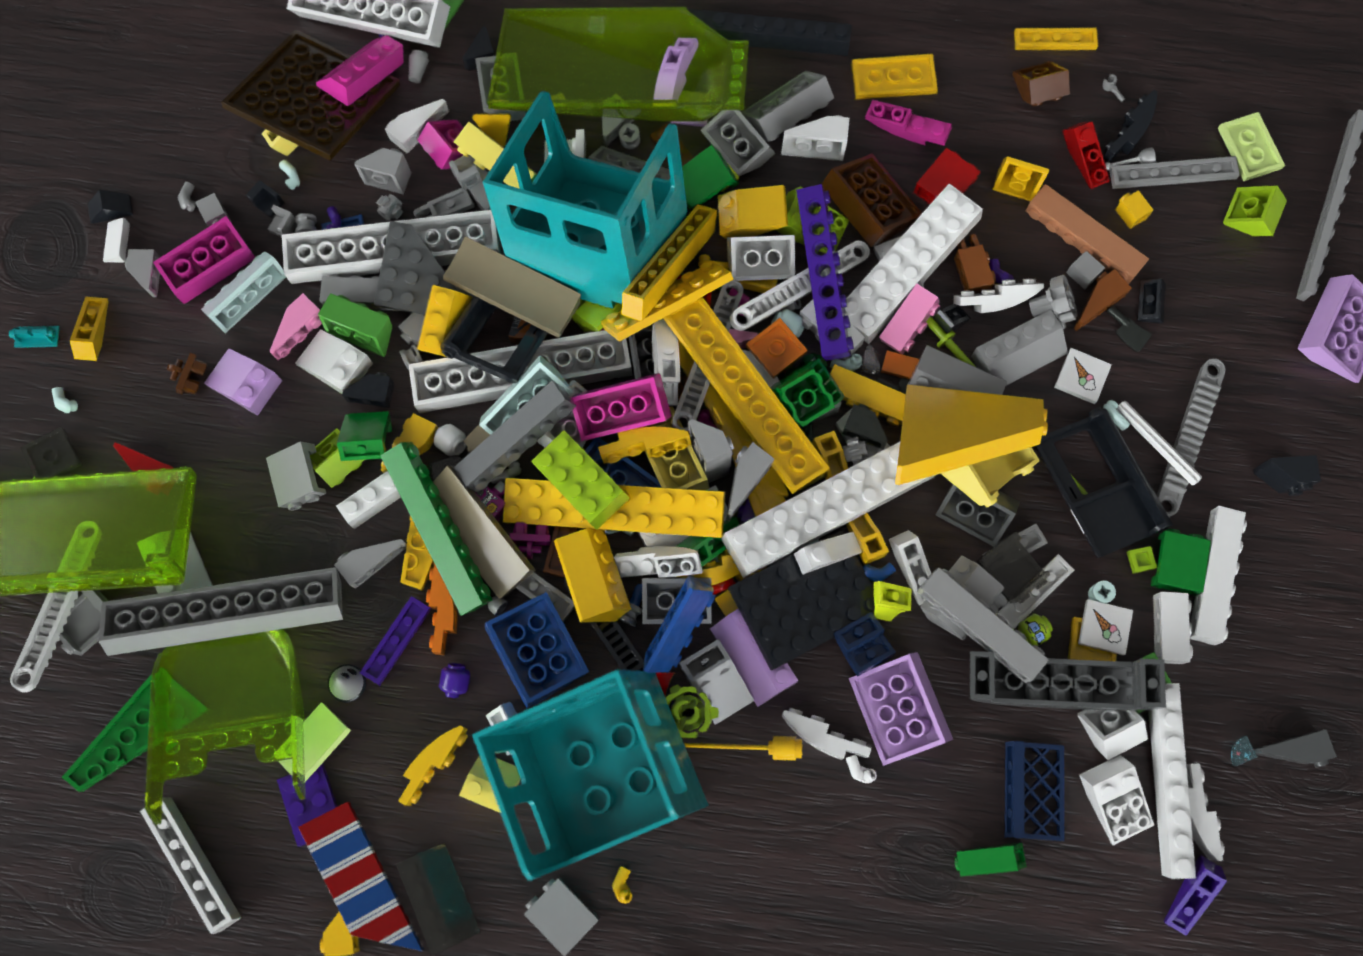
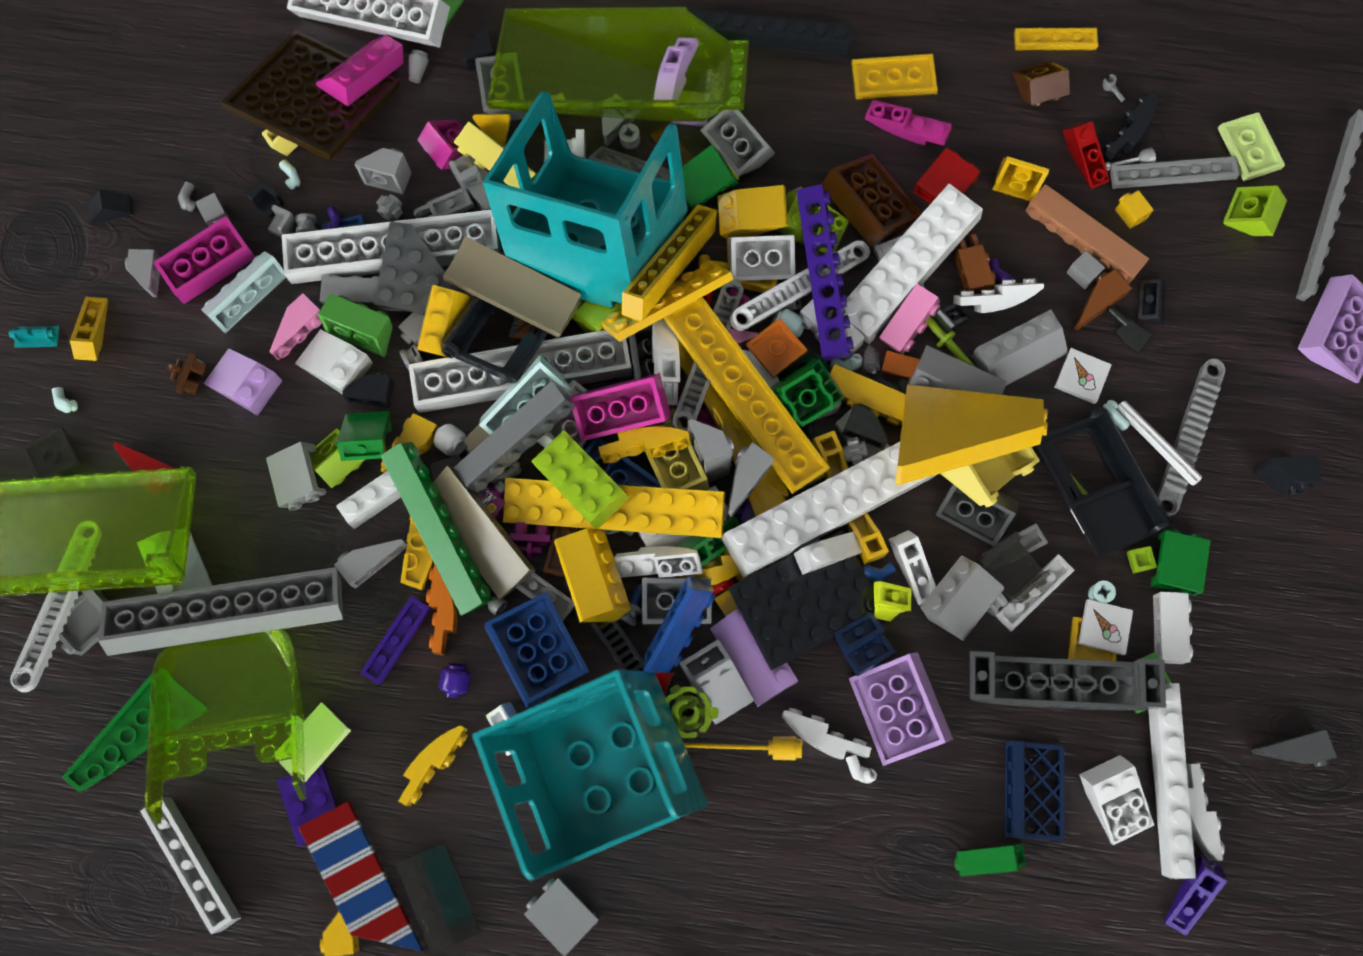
(116, 240): white slope -> none
(346, 683): light grey hat -> none
(408, 126): white slope -> none
(477, 785): light yellow slope -> none
(620, 886): yellow arm -> none
(789, 105): light grey slope -> none
(818, 139): white slope -> none
(983, 625): light grey brick -> none
(1036, 629): lime head -> none
(1058, 299): light grey piece -> none
(1113, 730): white slope -> none
(1213, 605): white brick -> none
(1242, 751): clear light blue tile -> none

